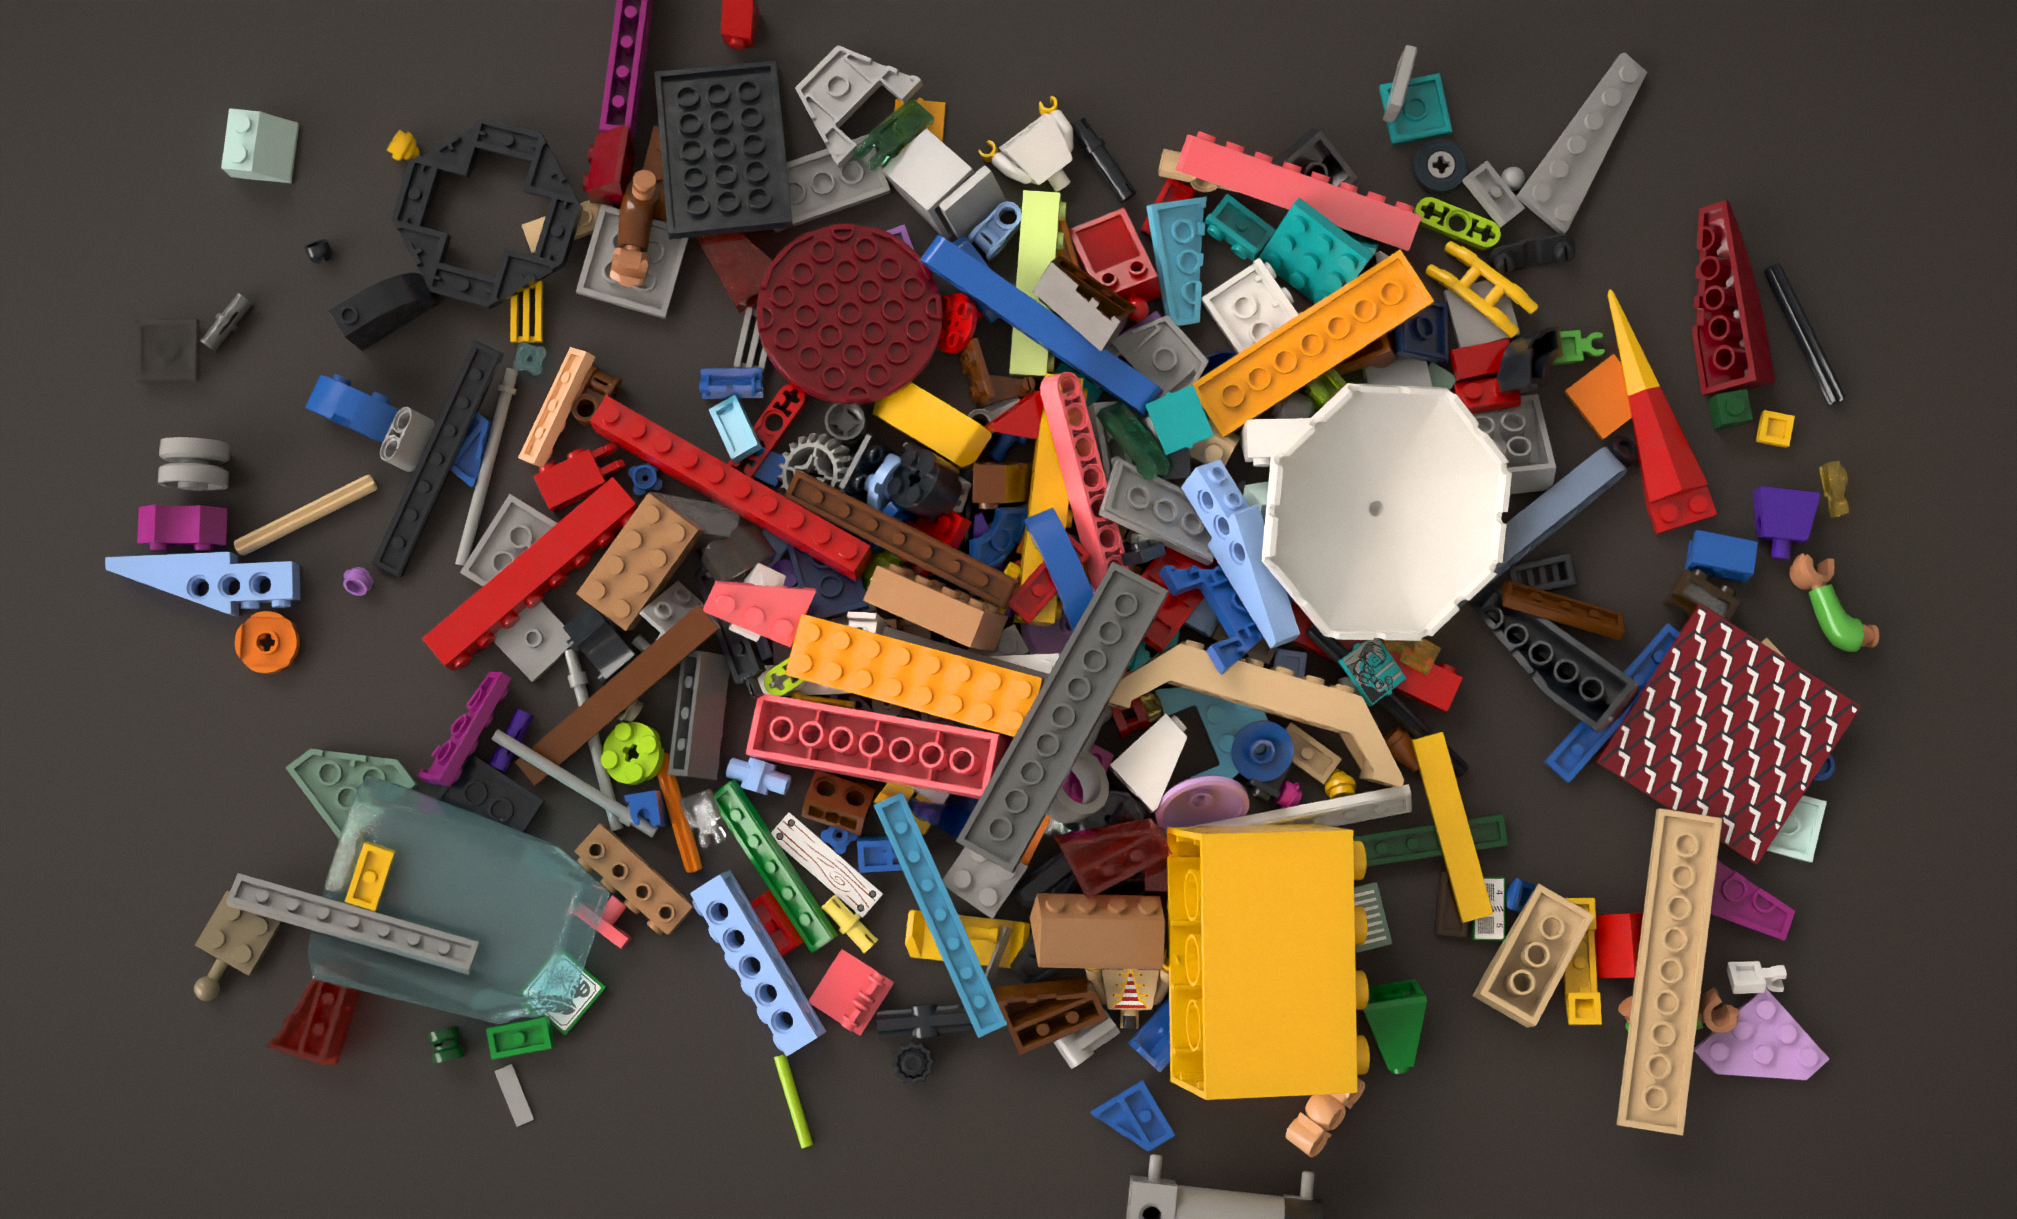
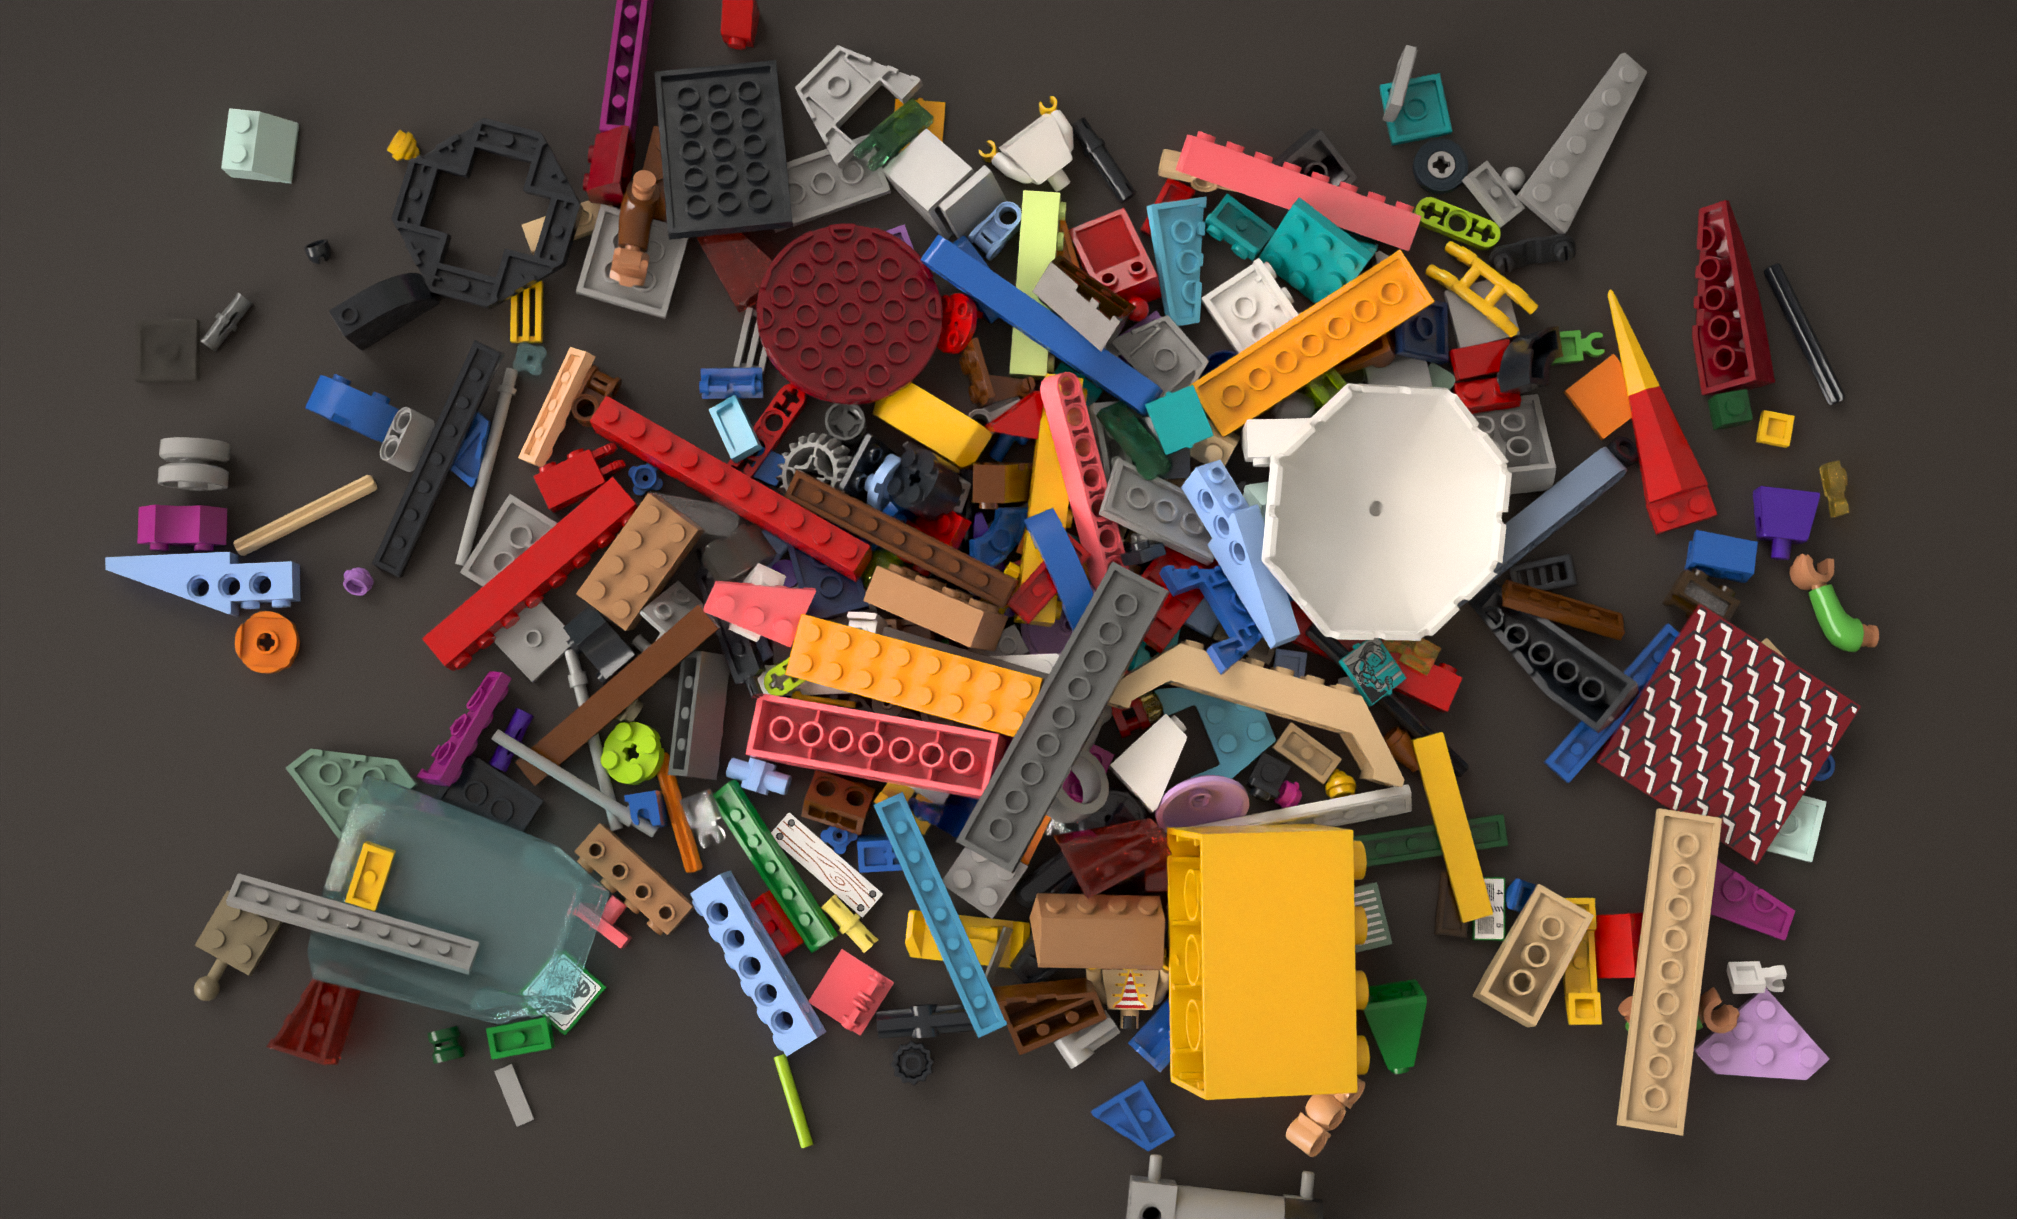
(1269, 763): blue dish -> none

